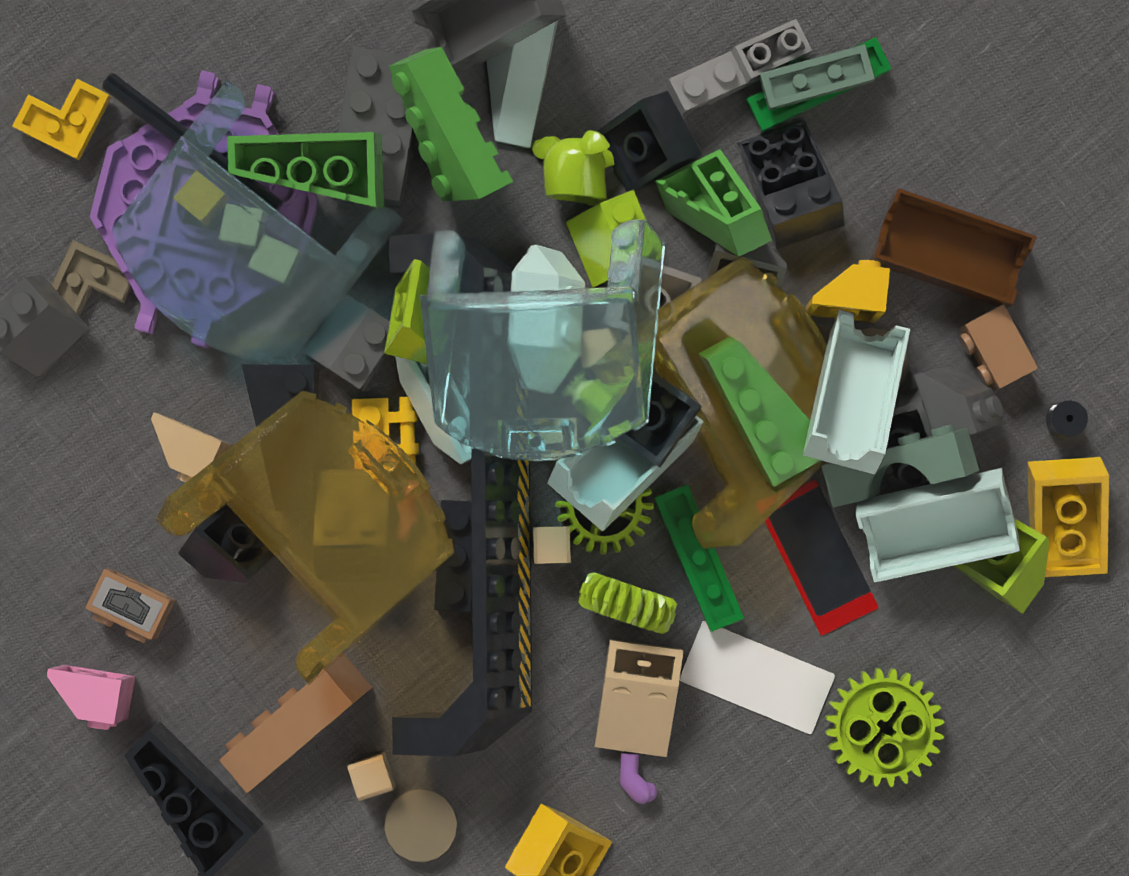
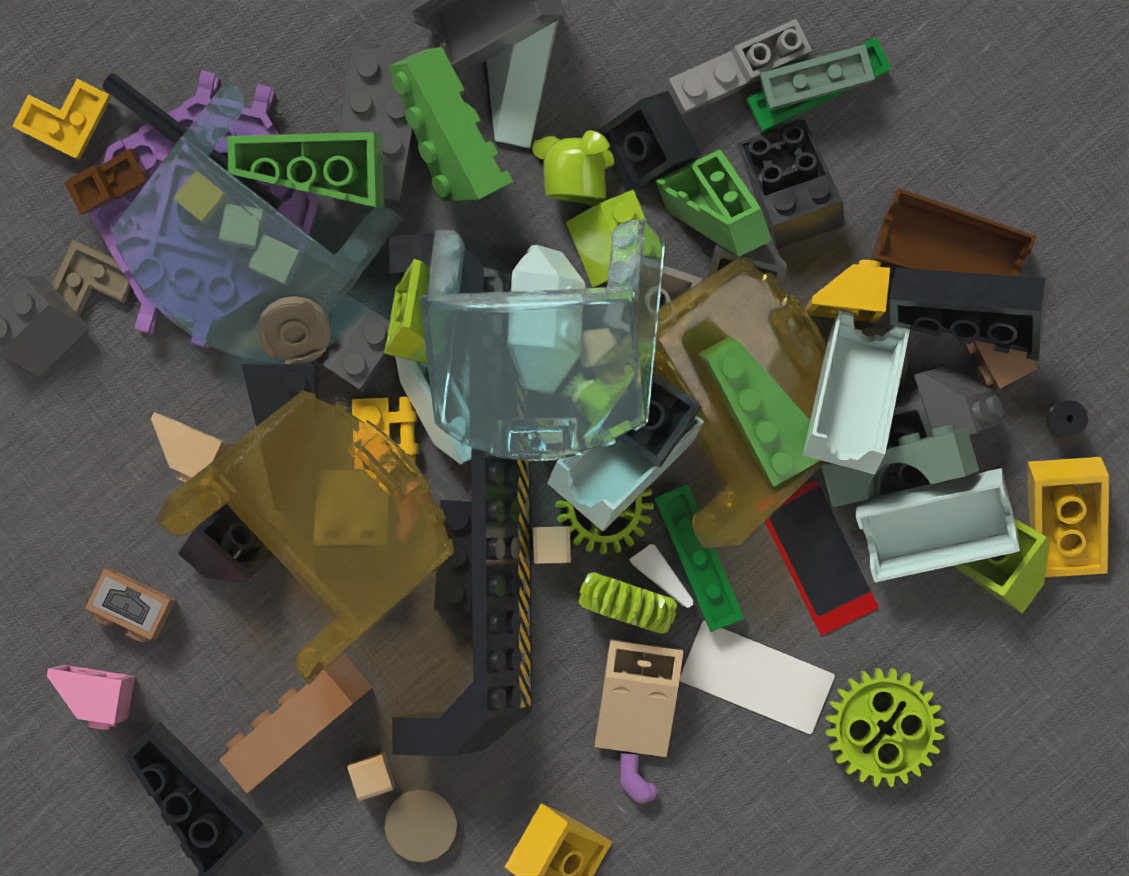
(107, 182): none -> reddish brown slope
(294, 330): none -> dark tan tile
(655, 567): none -> white slope
(971, 307): none -> black wedge

